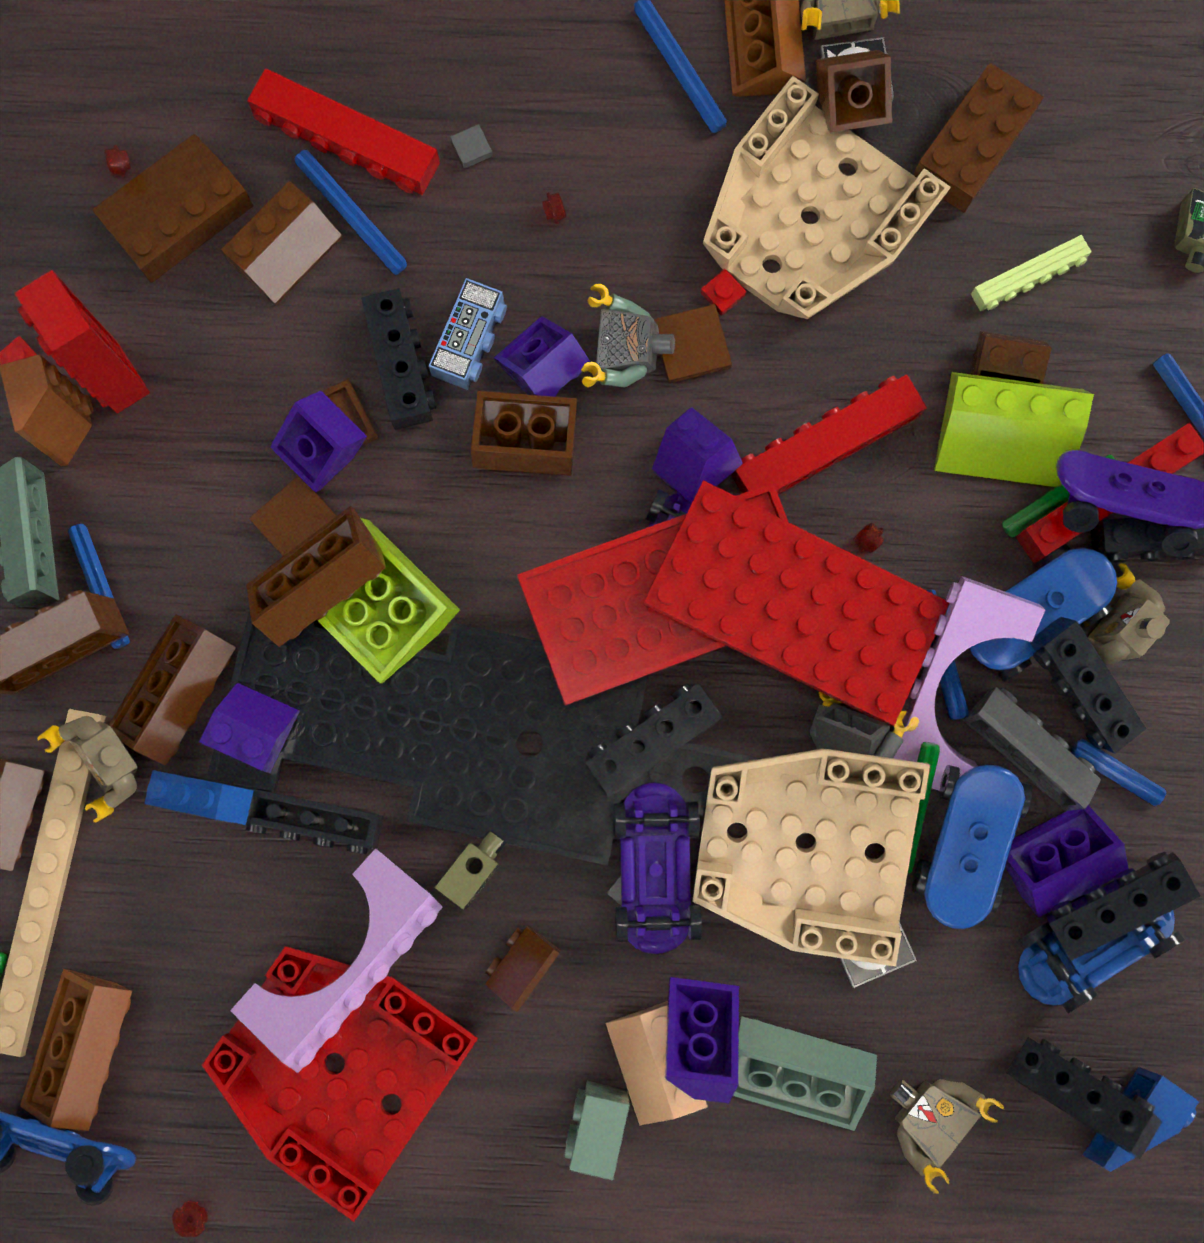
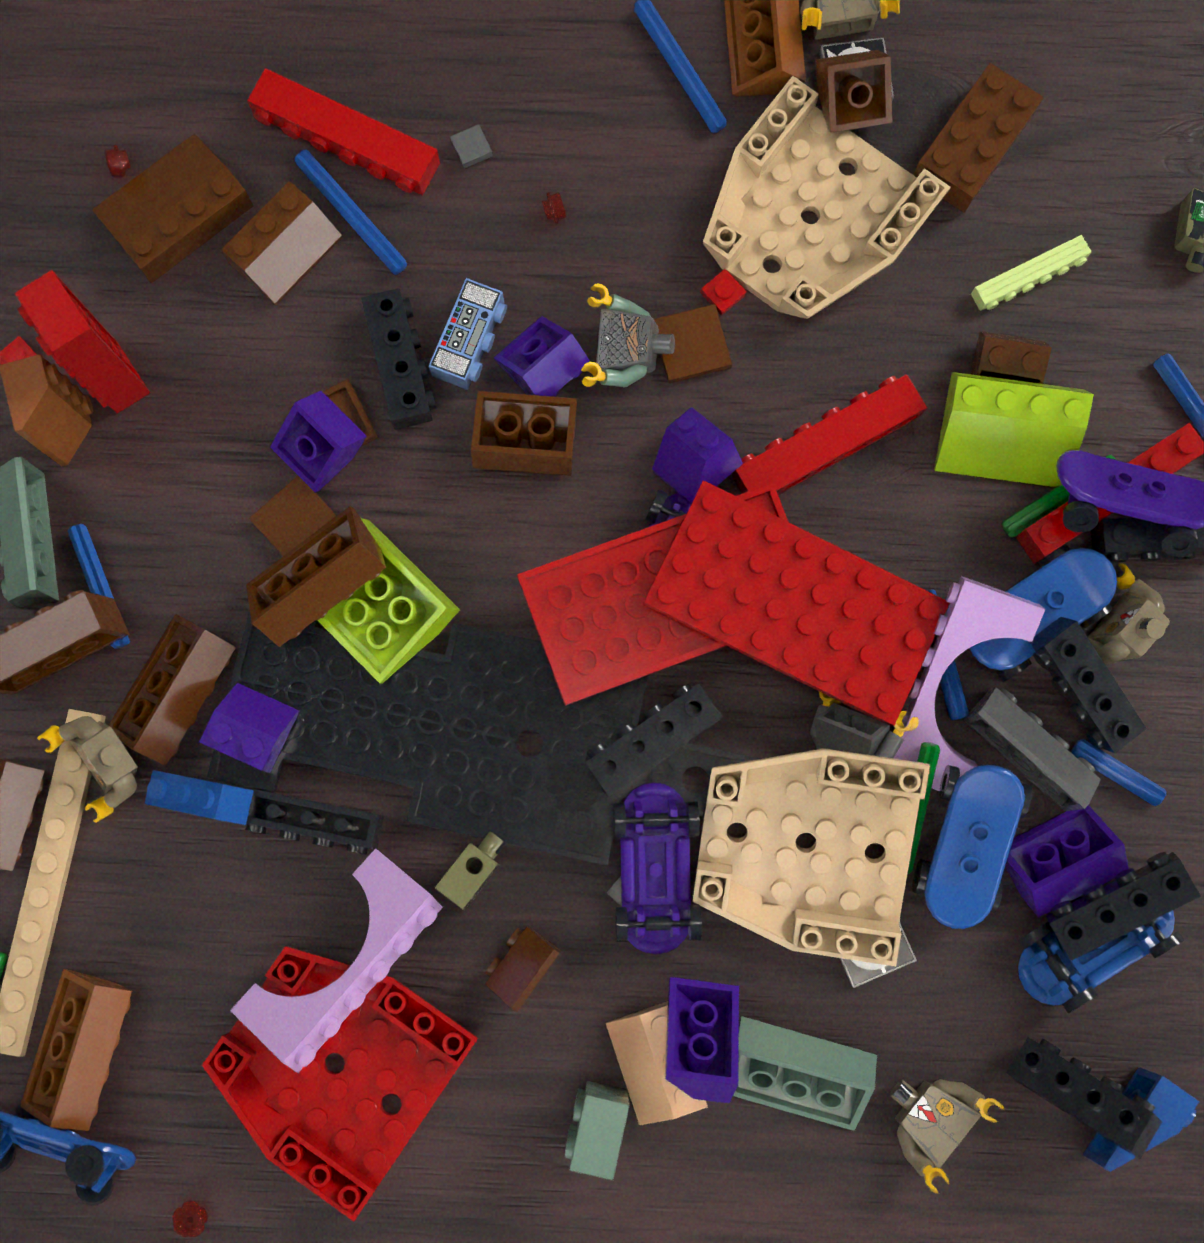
(869, 538): clear red plate -> none

